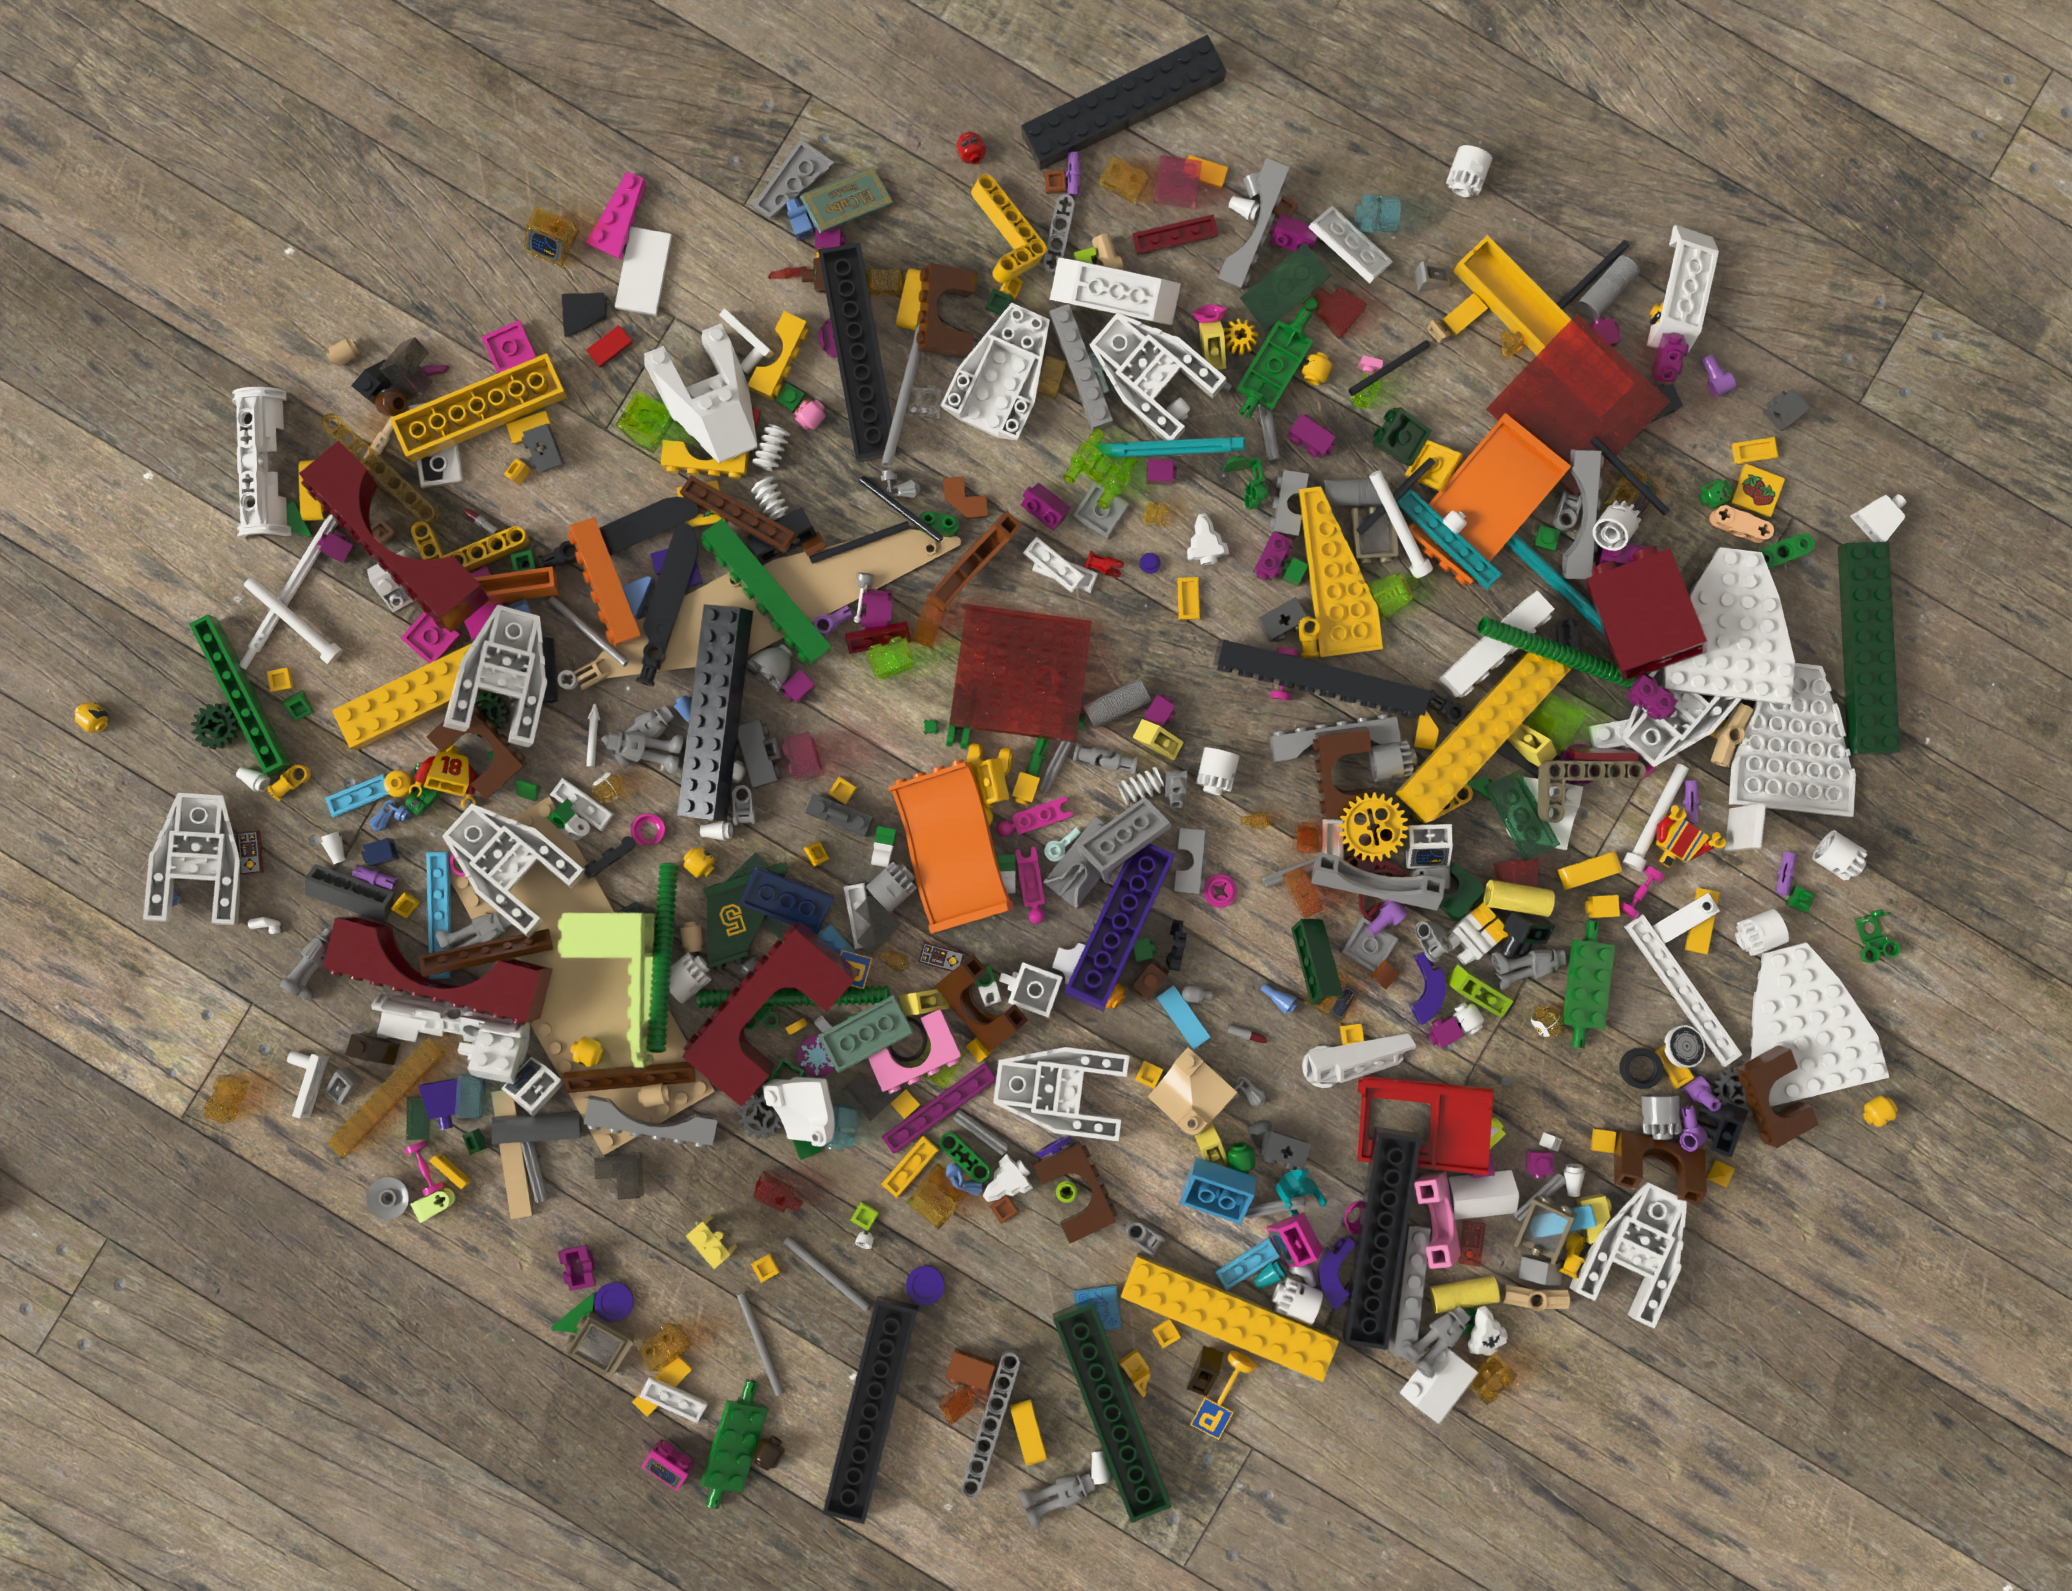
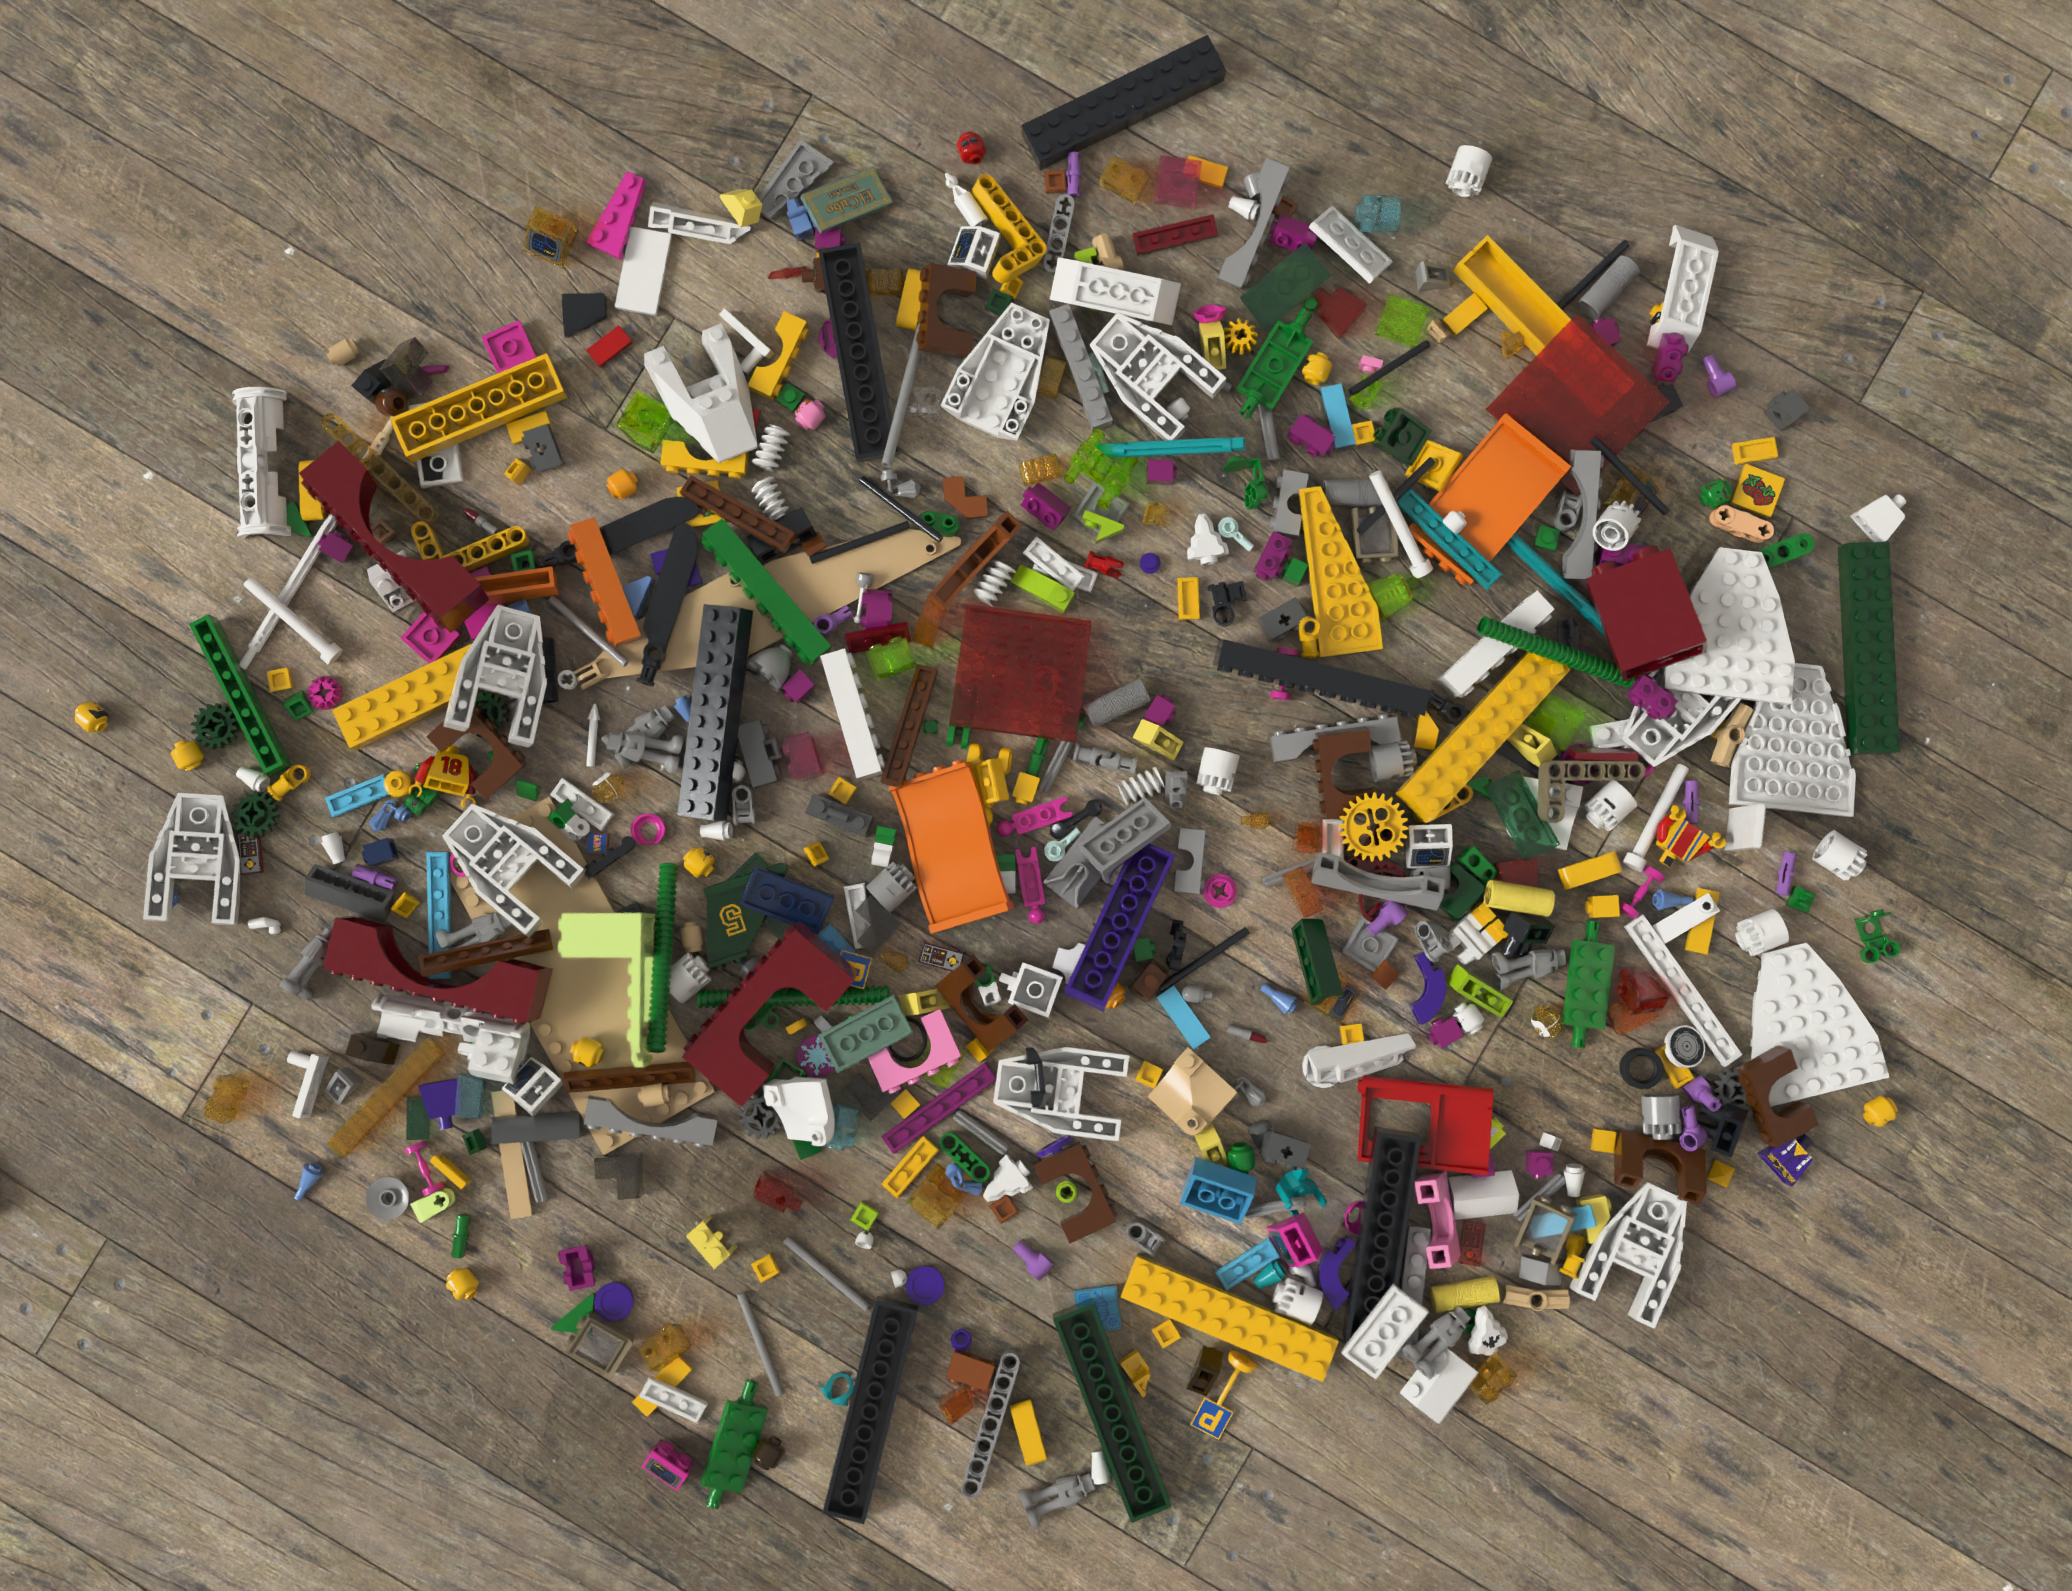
(187, 755): none -> yellow head
(259, 823): none -> dark green gear
(310, 1175): none -> medium blue cone
(332, 698): none -> dark pink gear
(460, 1235): none -> green axle
(462, 1284): none -> yellow head
(597, 842): none -> tile
(622, 484): none -> light orange head
(695, 223): none -> white wedge
(743, 206): none -> light yellow slope
(827, 1389): none -> teal piece
(852, 714): none -> white brick
(899, 1278): none -> white hinge
(909, 726): none -> reddish brown plate
(961, 1340): none -> dark purple plate
(966, 203): none -> white wheel
(975, 250): none -> white slope
(993, 582): none -> white piece
(1037, 1263): none -> medium lavender pin
(1038, 1095): none -> black bar
(1040, 469): none -> clear yellow beam
(1043, 588): none -> lime slope
(1059, 830): none -> black bar
(1107, 527): none -> lime slope
(1204, 959): none -> black piece
(1226, 596): none -> black piece
(1229, 529): none -> light aqua plate
(1338, 416): none -> medium azure tile
(1363, 433): none -> yellow tile
(1384, 1331): none -> white tile
(1401, 321): none -> clear neon green tile
(1476, 864): none -> green leg
(1609, 806): none -> white gear
(1624, 1022): none -> clear orange slope
(1641, 992): none -> clear red torso
(1664, 900): none -> medium blue cone
(1789, 1159): none -> dark purple torso

